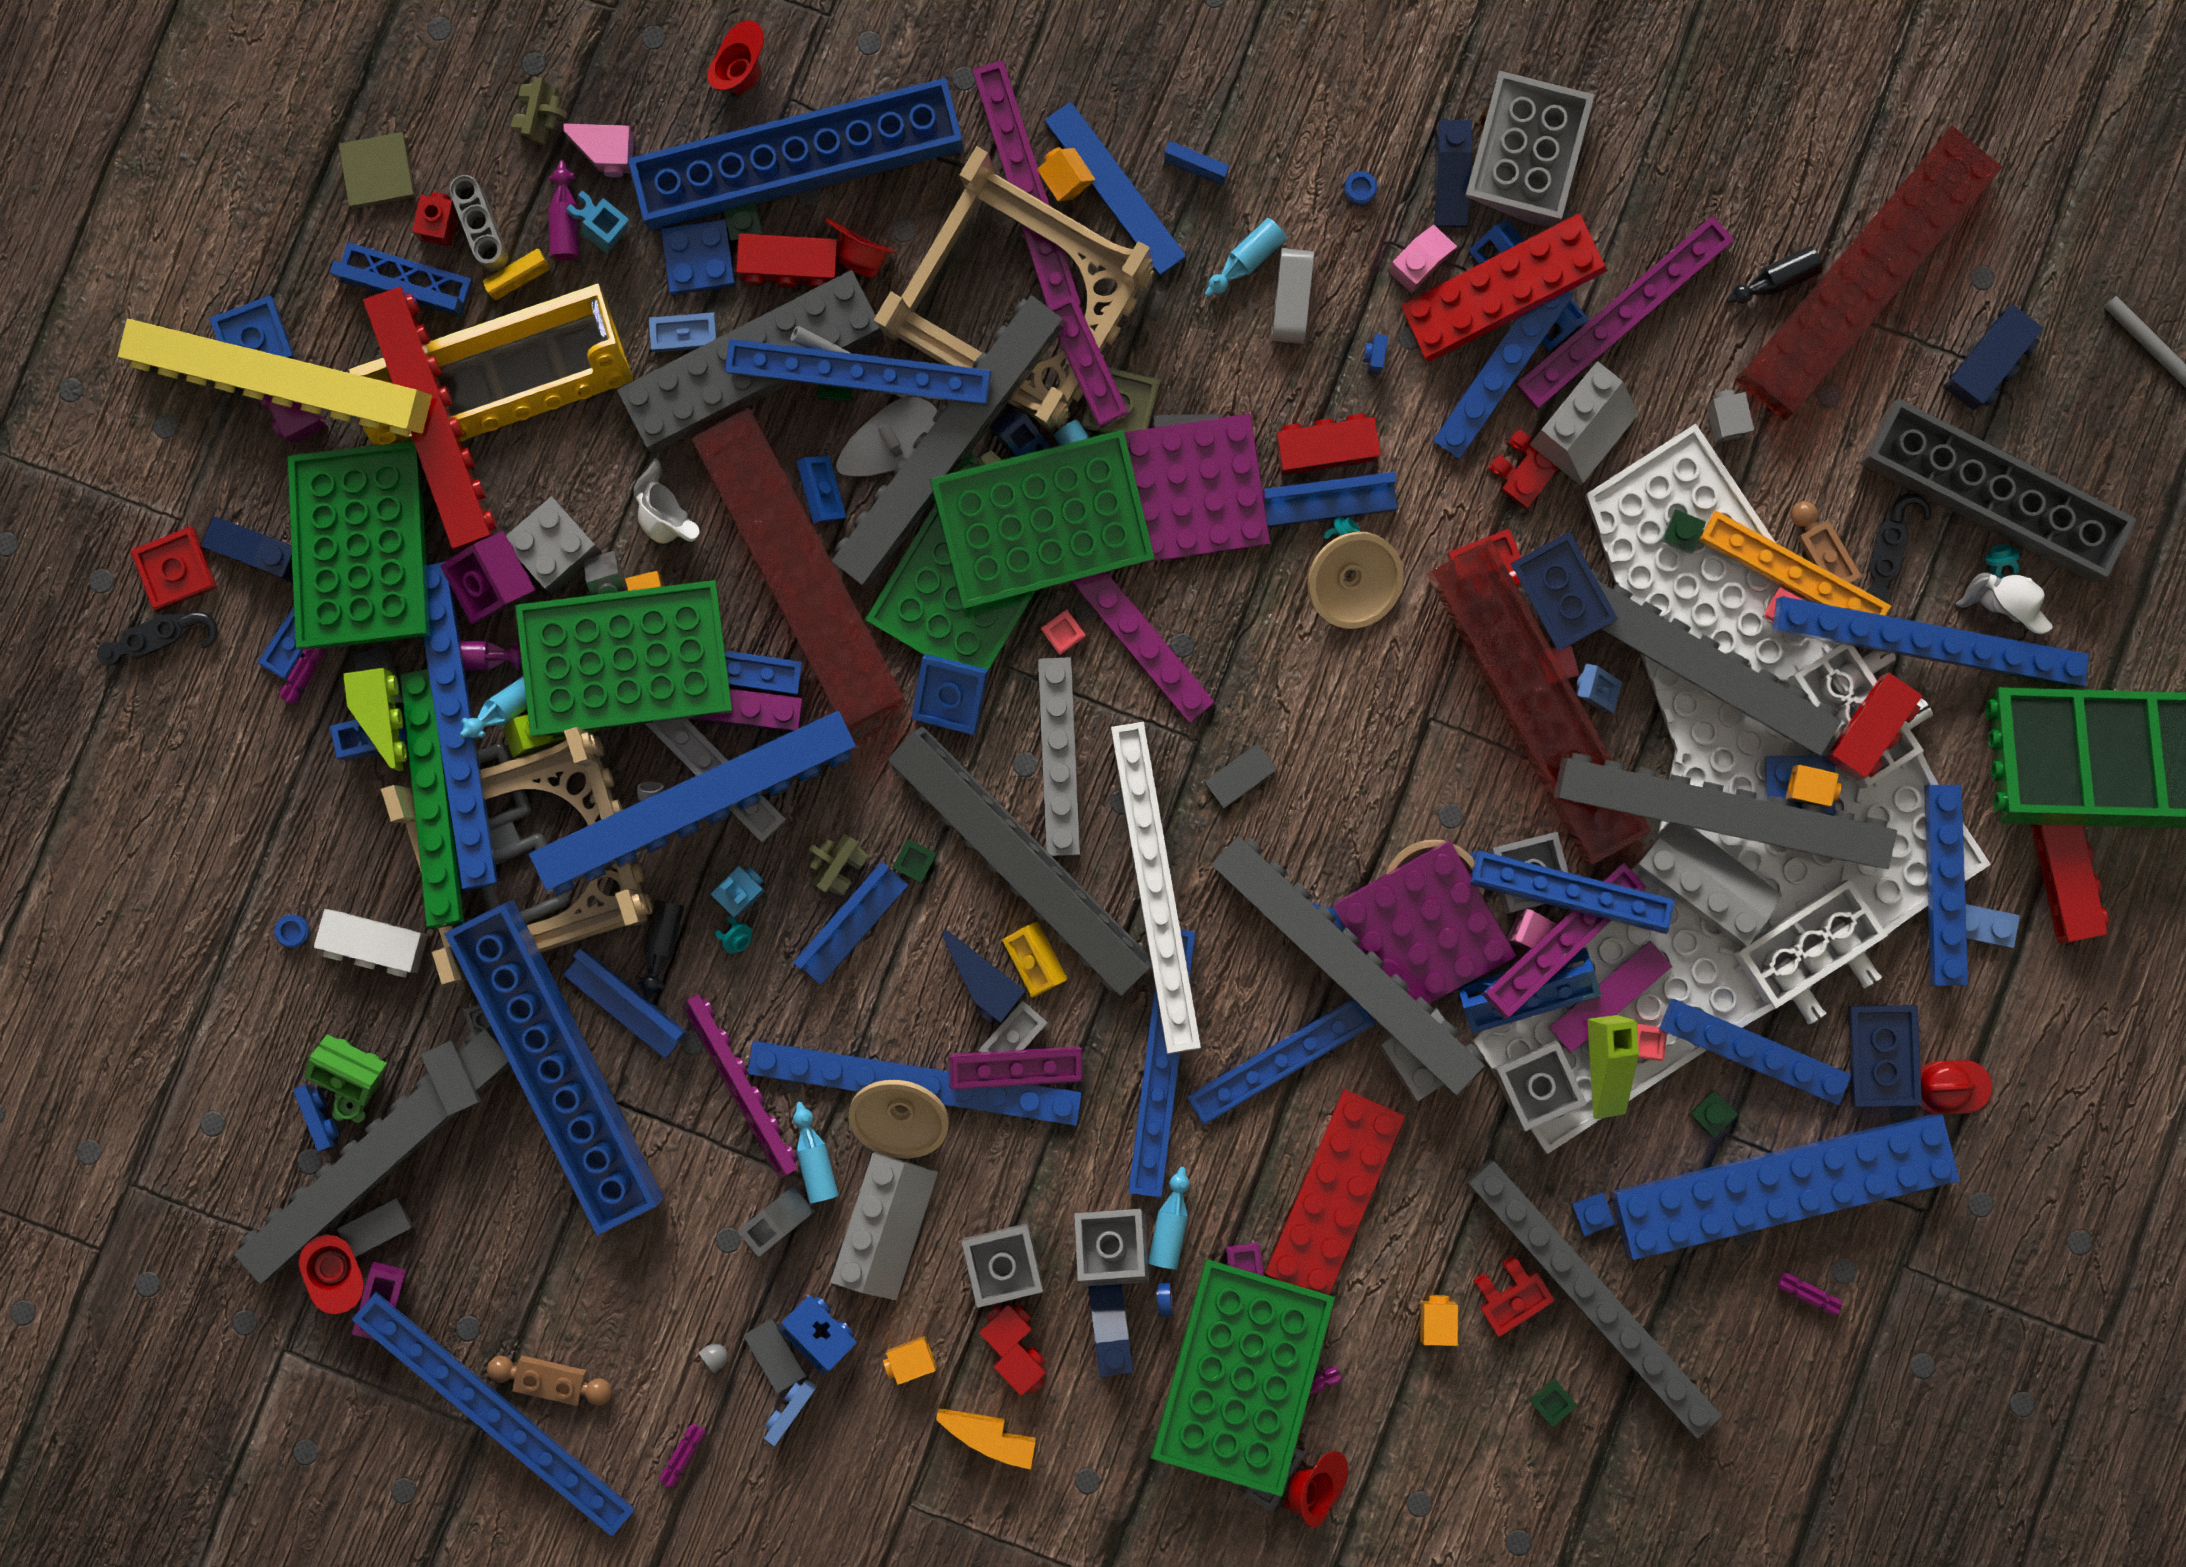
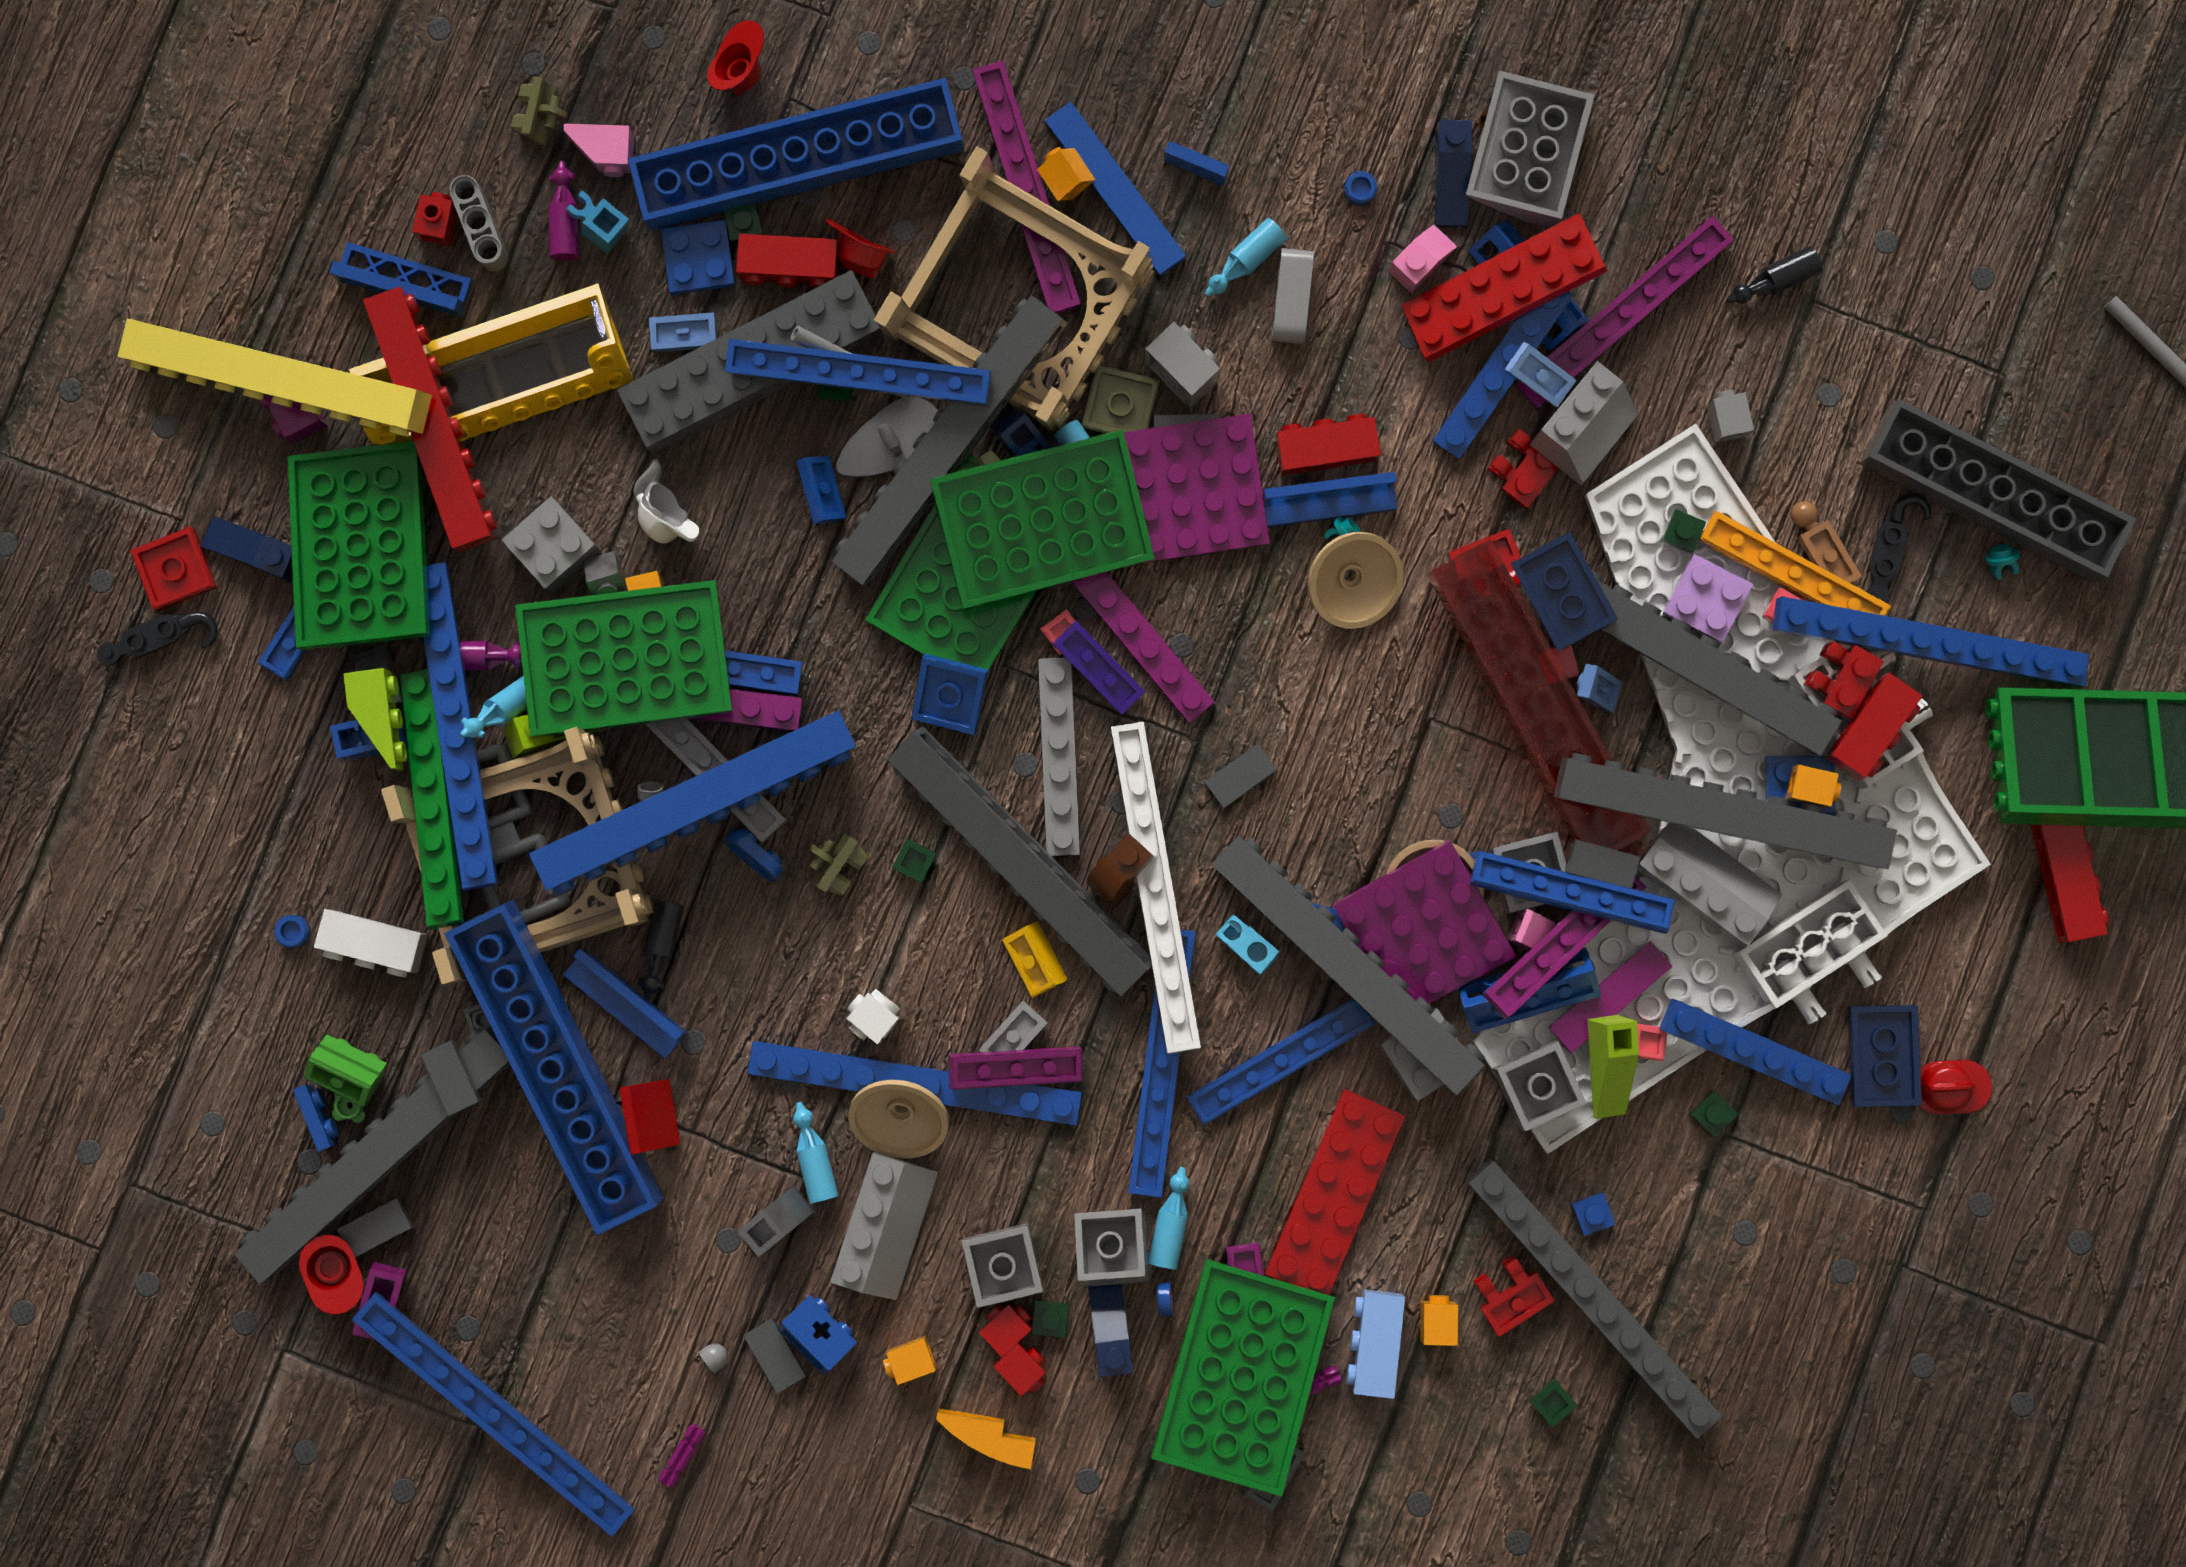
(254, 327): blue plate -> none
(301, 675): magenta axle -> none
(377, 170): olive tile -> none
(487, 577): magenta brick -> none
(516, 274): yellow slope -> none
(549, 1380): medium nougat plate -> none
(649, 1116): none -> red tile
(736, 938): teal plate -> none
(739, 890): dark azure brick -> none
(745, 847): none -> blue plate
(747, 1097): magenta plate -> none
(779, 1421): medium blue plate -> none
(798, 569): clear red brick -> none
(851, 923): blue fence -> none
(872, 1016): none -> white brick
(987, 985): dark blue slope -> none
(1050, 1318): none -> dark green plate
(1088, 364): magenta tile -> none
(1098, 667): none -> dark purple plate
(1114, 874): none -> reddish brown brick
(1182, 364): none -> light grey brick
(1248, 945): none -> medium azure leg
(1316, 1489): red piece -> none
(1375, 354): blue plate -> none
(1376, 1343): none -> light blue brick
(1540, 374): none -> light blue plate
(1602, 863): none -> dark grey tile
(1707, 598): none -> lavender plate
(1784, 1186): blue brick -> none
(1809, 1294): magenta axle -> none
(1851, 681): none -> red plate
(1868, 273): clear red brick -> none
(1946, 885): blue plate -> none
(1991, 926): medium blue plate -> none
(1994, 358): dark blue brick -> none
(2011, 596): white hair -> none

